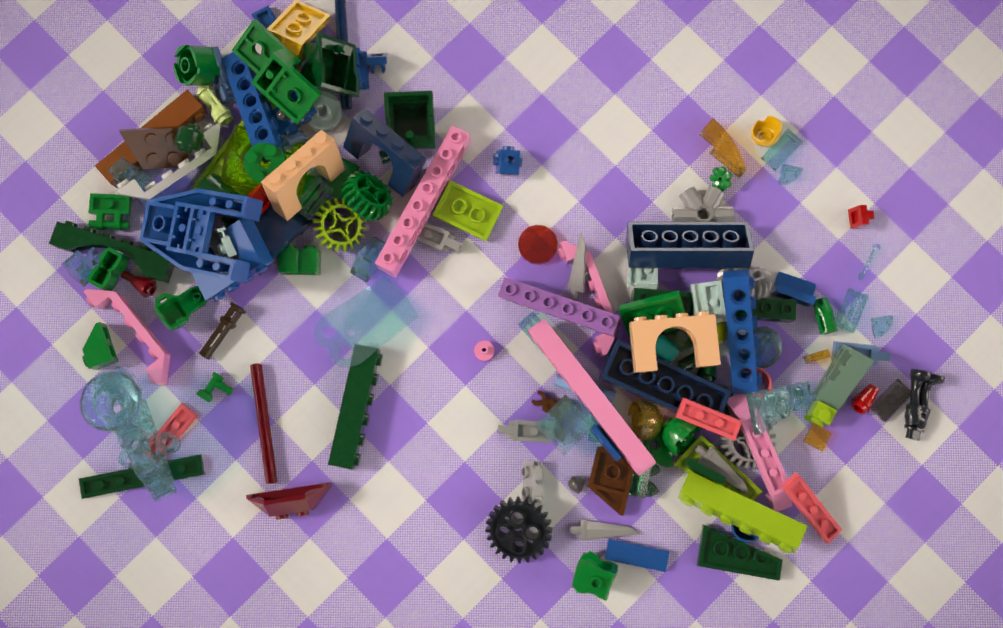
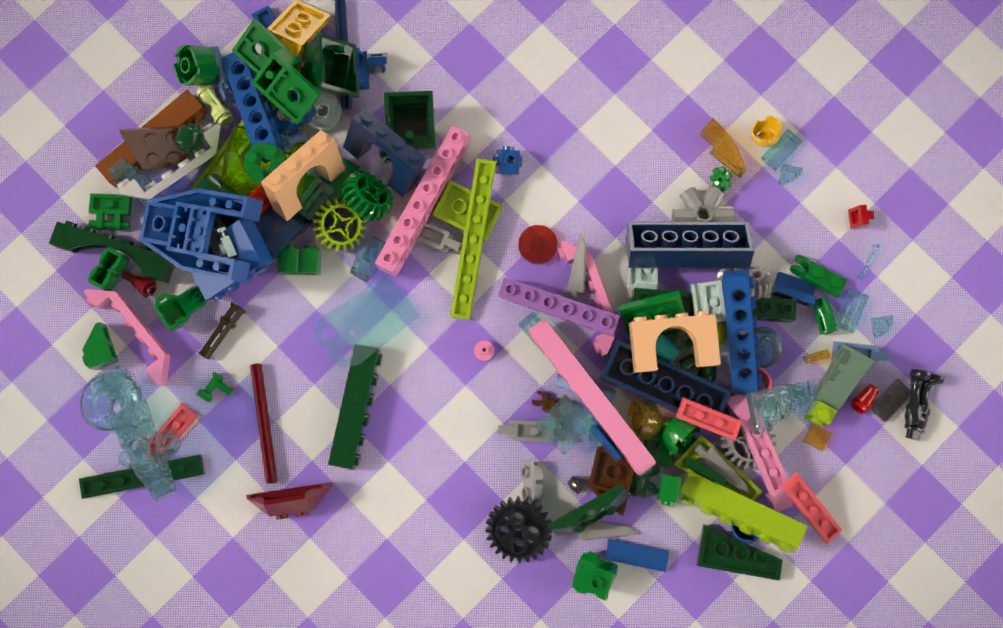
(80, 266): clear light blue brick -> none
(473, 239): none -> lime tile
(590, 512): none -> dark green slope
(669, 490): none -> green brick
(818, 276): none -> green hinge

